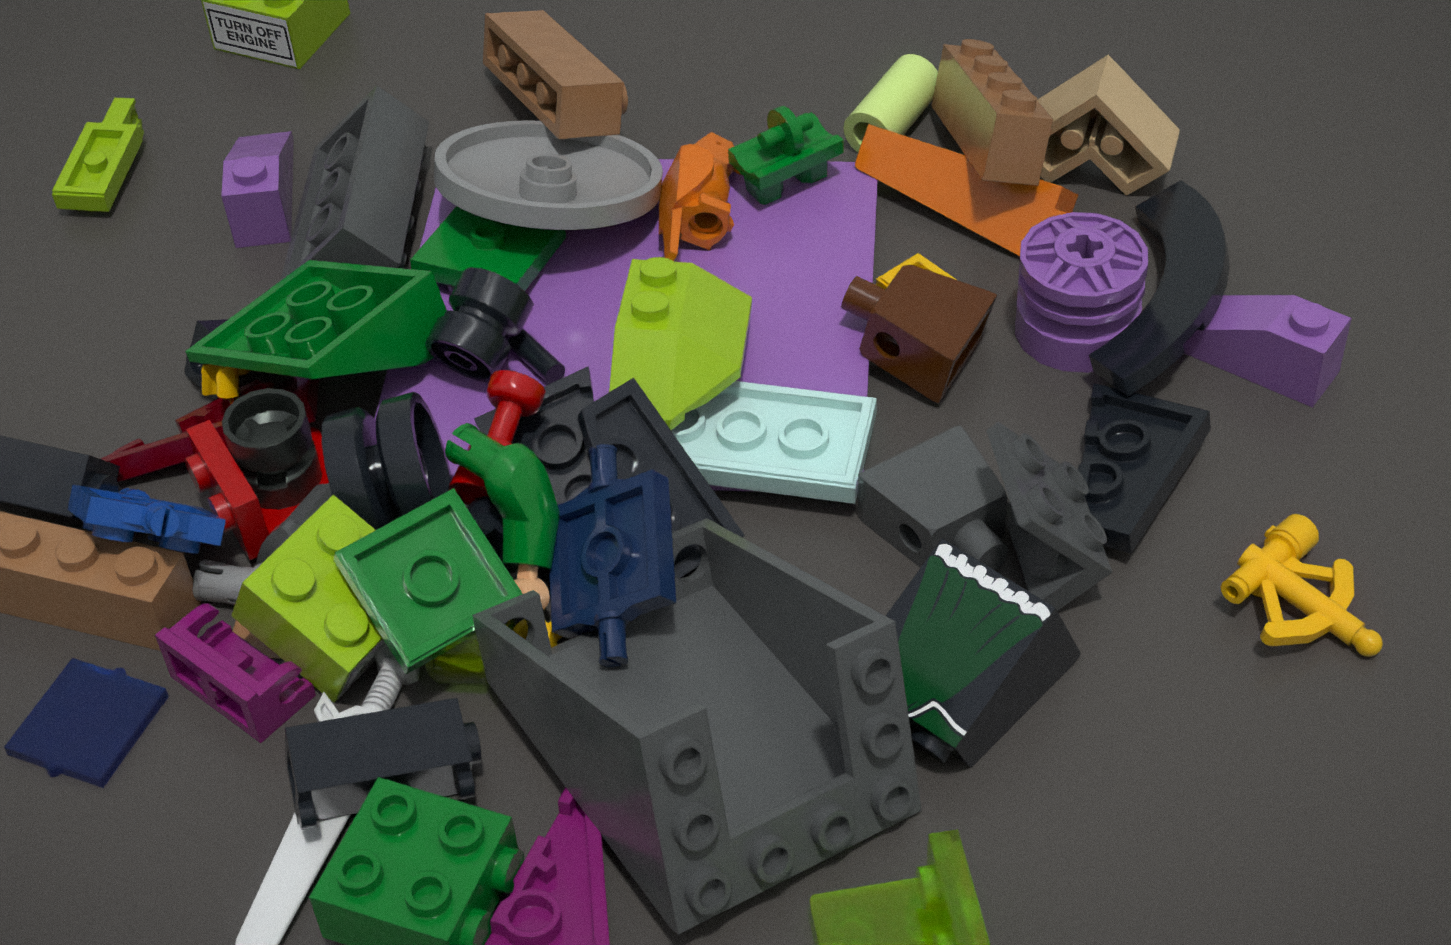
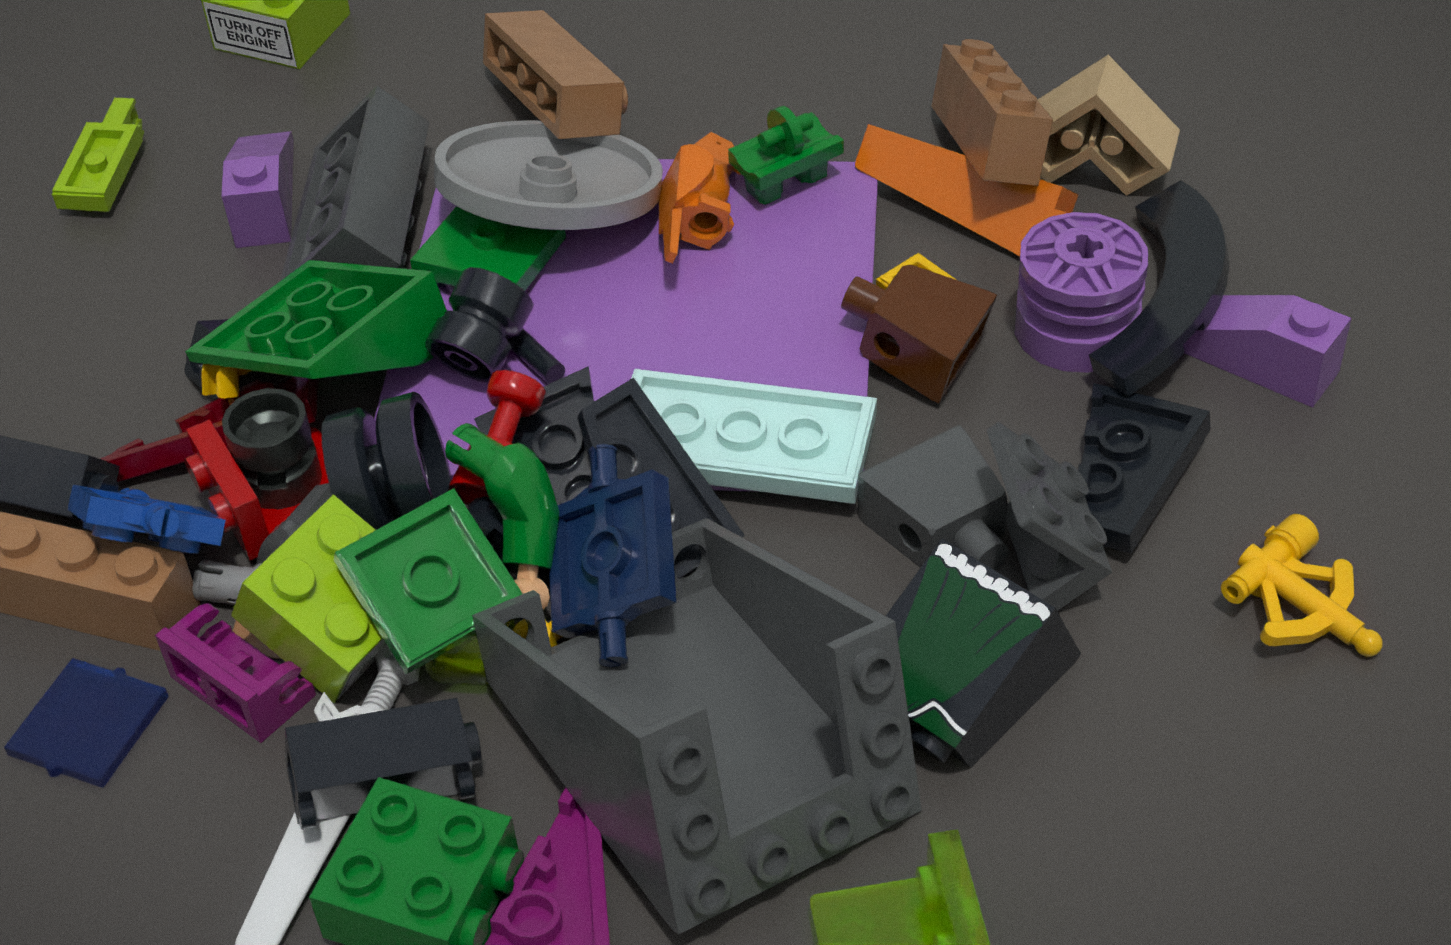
(679, 335): lime wedge -> none
(894, 100): yellowish green brick -> none

